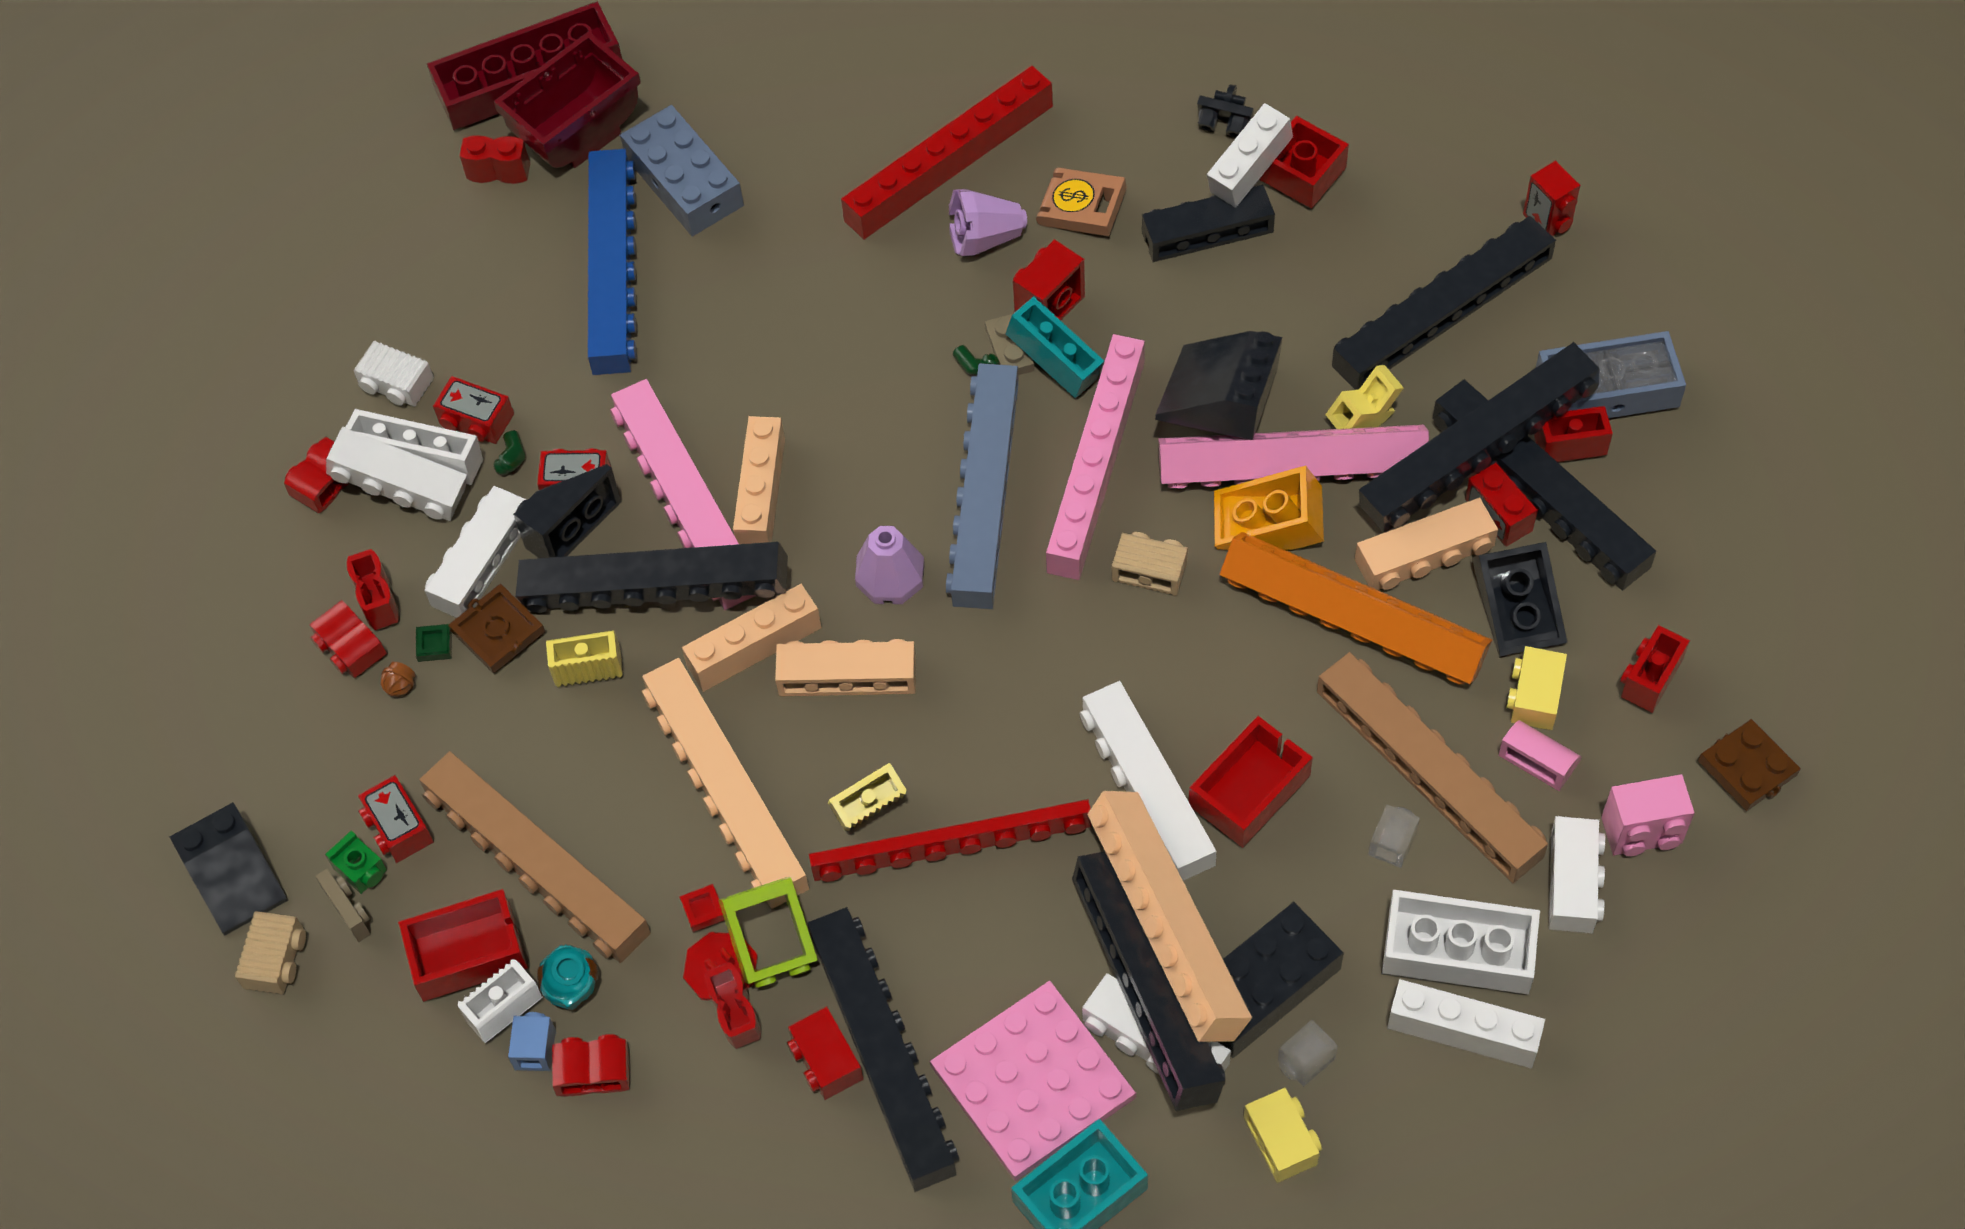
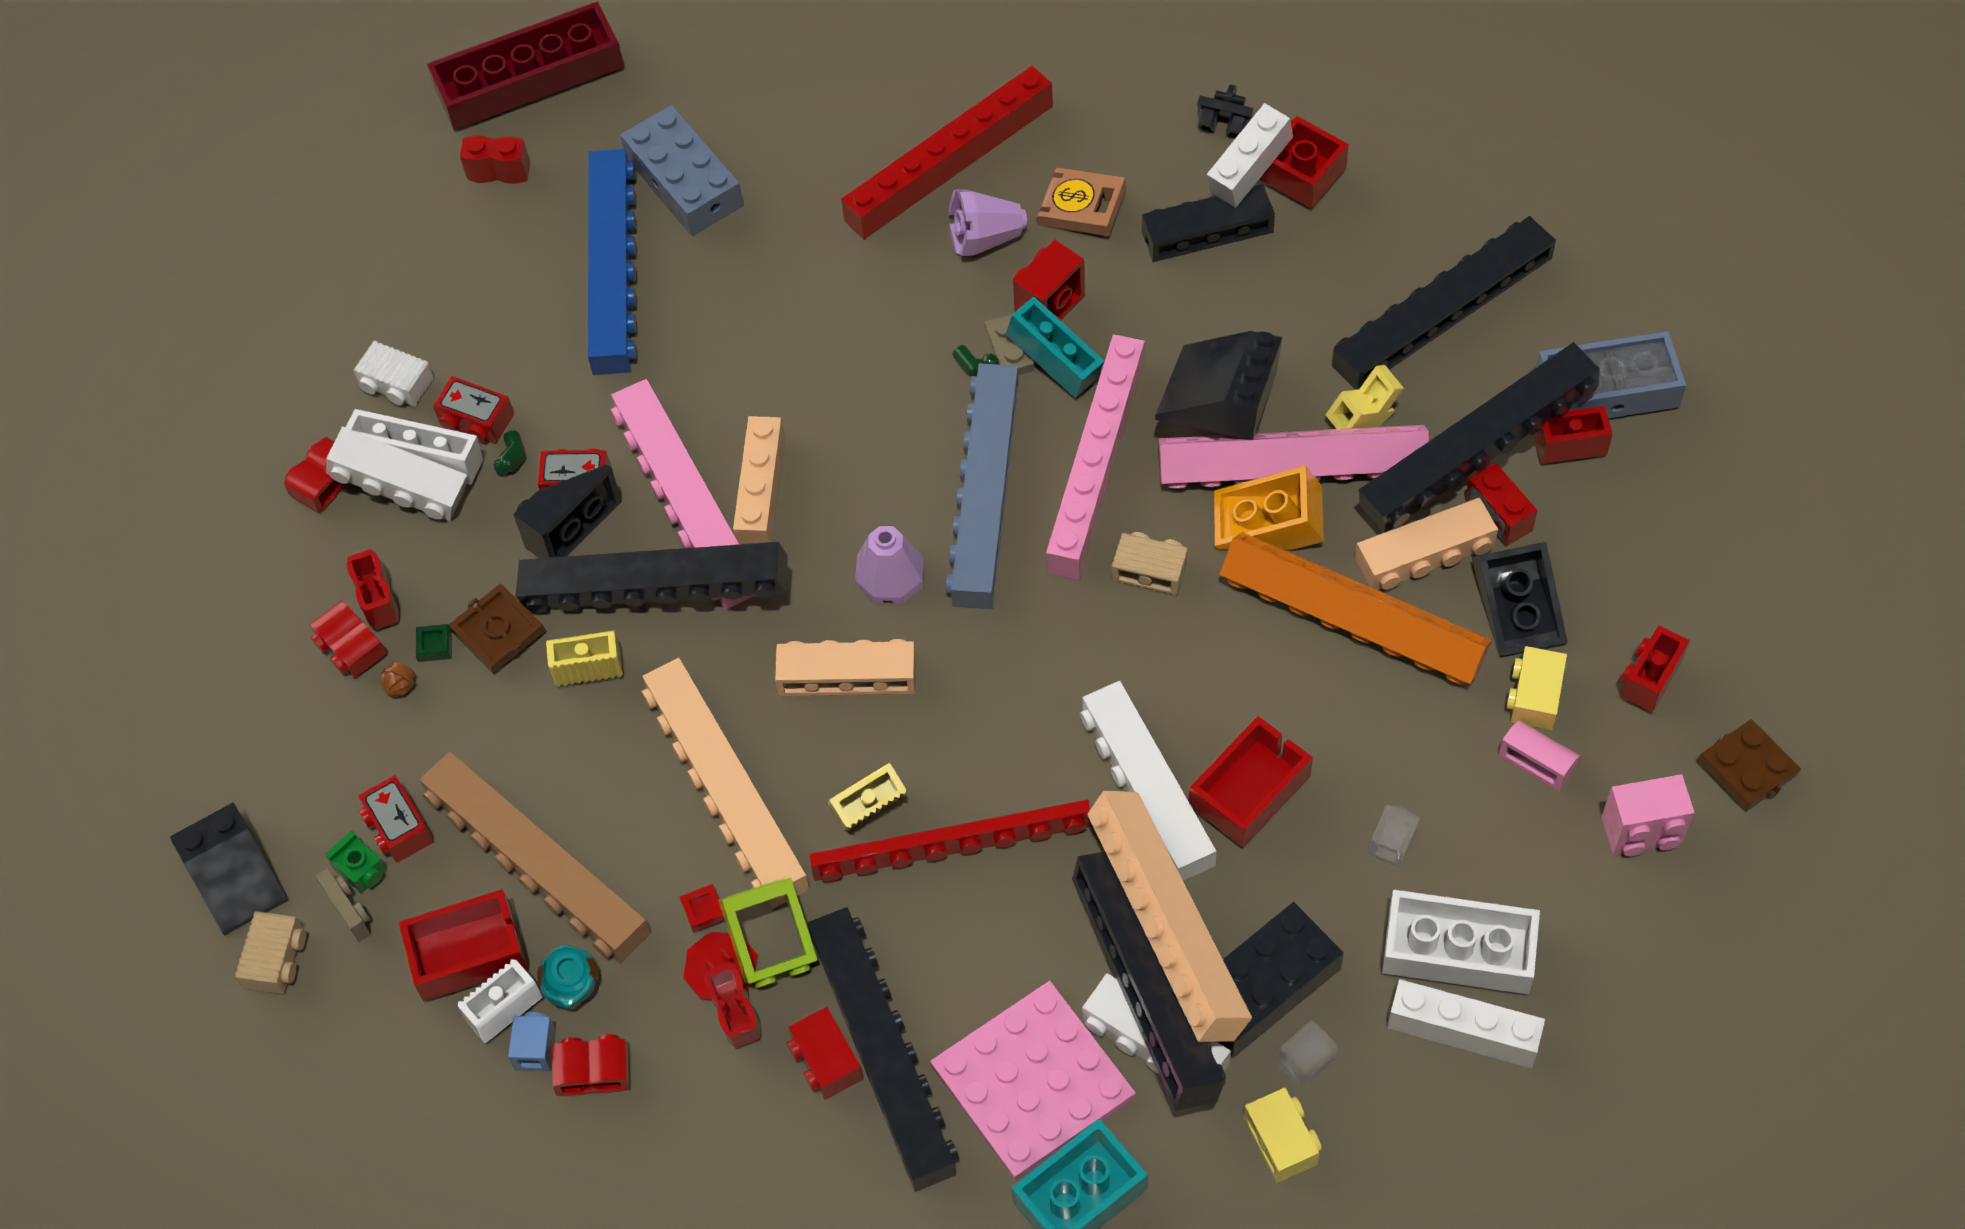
(476, 554): white brick -> none
(572, 102): dark red container -> none
(751, 637): light nougat brick -> none
(1432, 767): medium nougat brick -> none
(1552, 198): red brick -> none
(1560, 498): black brick -> none
(1576, 875): white brick -> none

